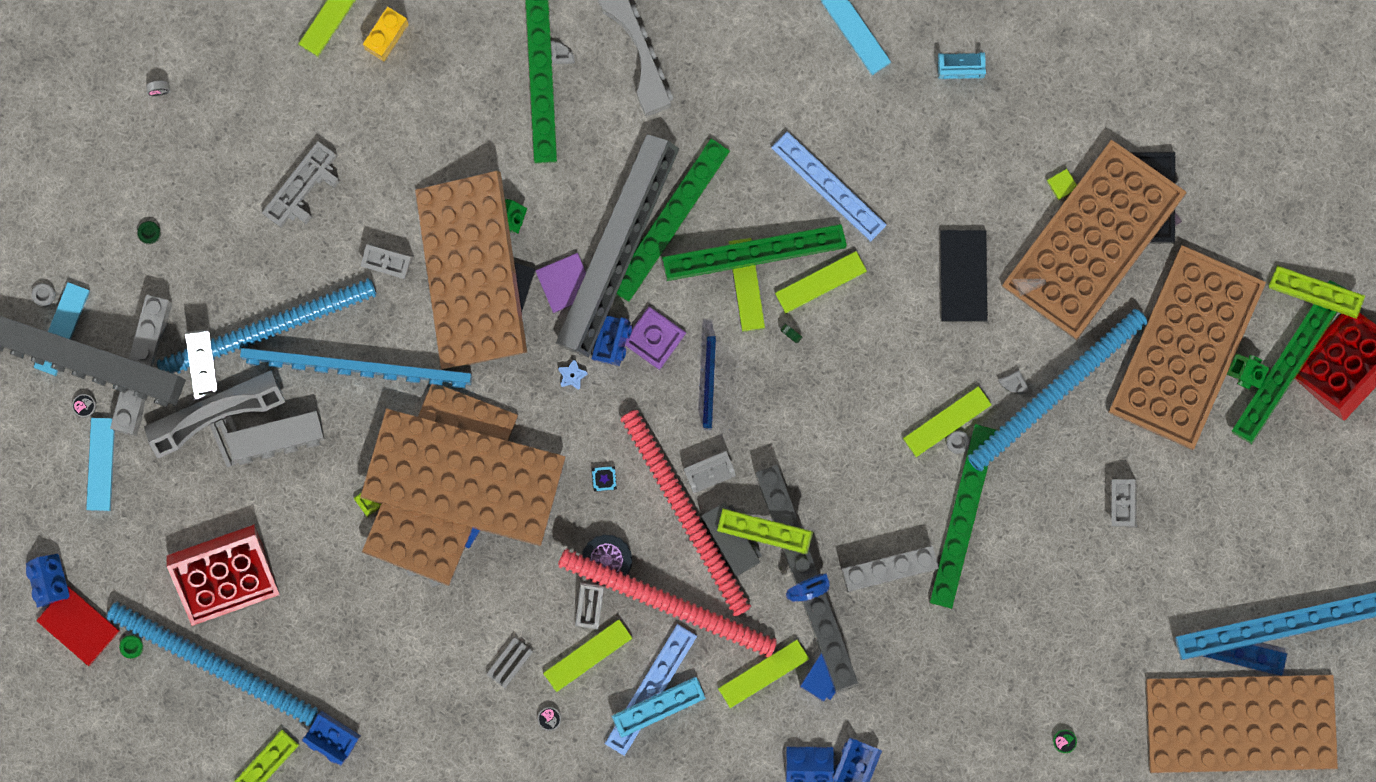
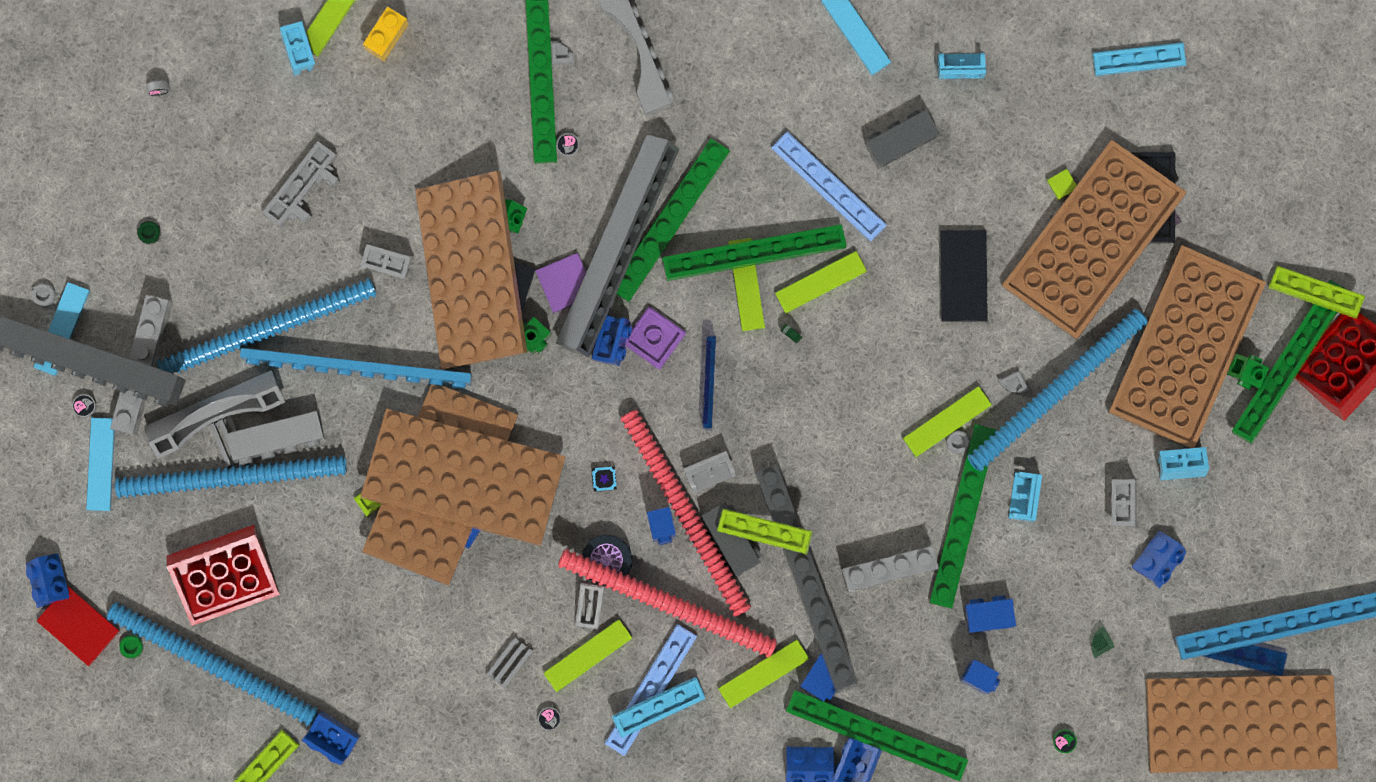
(201, 364): tile -> none
(230, 476): none -> dark azure piece
(297, 47): none -> medium azure hinge
(542, 334): none -> green brick
(567, 145): none -> tile
(578, 375): light blue plate -> none
(661, 526): none -> blue brick
(800, 593): blue helmet -> none
(877, 735): none -> green plate
(901, 138): none -> dark grey brick
(980, 677): none -> blue brick
(990, 615): none -> blue brick
(1025, 286): clear piece -> none
(1025, 496): none -> medium azure hinge
(1101, 643): none -> clear green tile
(1139, 59): none -> medium azure tile
(1160, 559): none -> blue bracket
(1183, 463): none -> medium azure hinge

